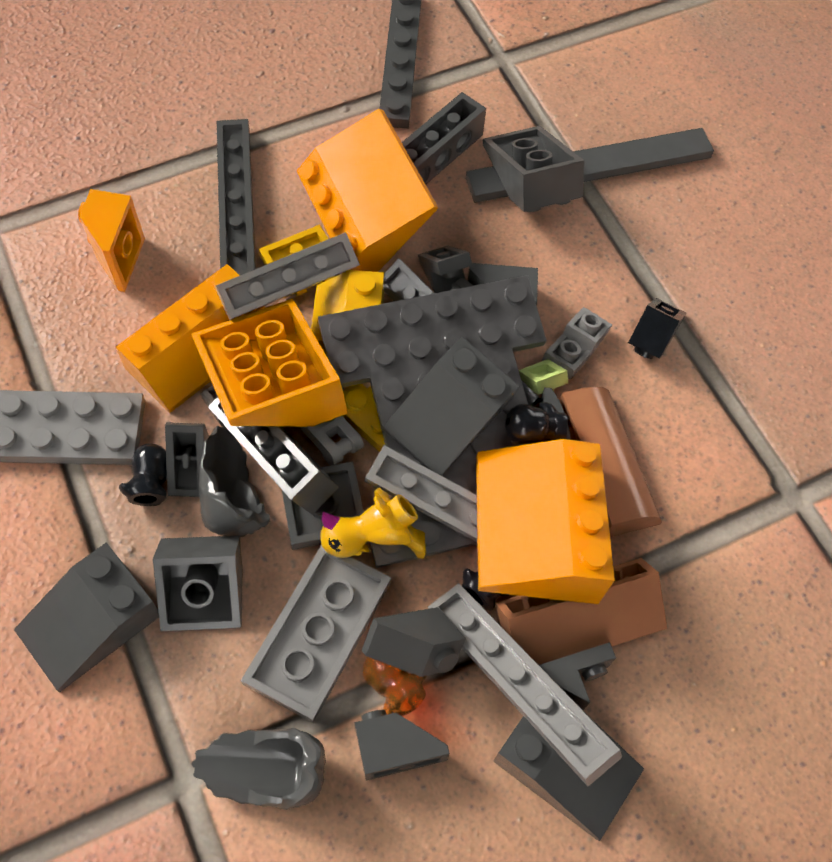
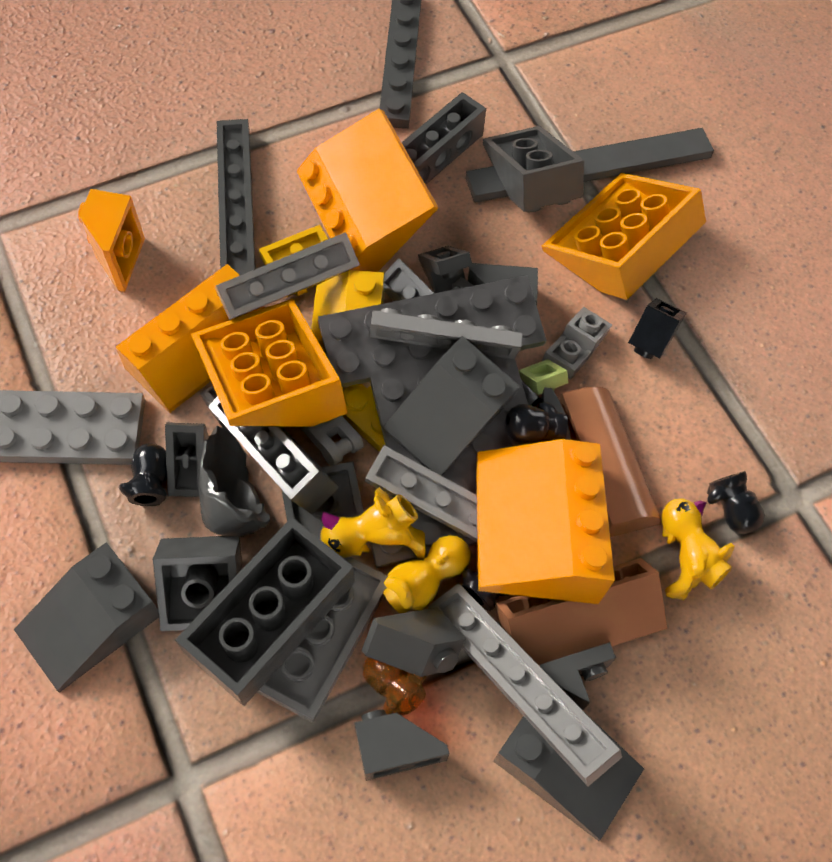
(263, 767): dark grey hair -> none
(267, 610): none -> dark grey brick
(417, 581): none -> yellow animal
(432, 332): none -> light grey plate
(627, 232): none -> light orange slope
(699, 554): none -> yellow animal
(740, 505): none -> black animal

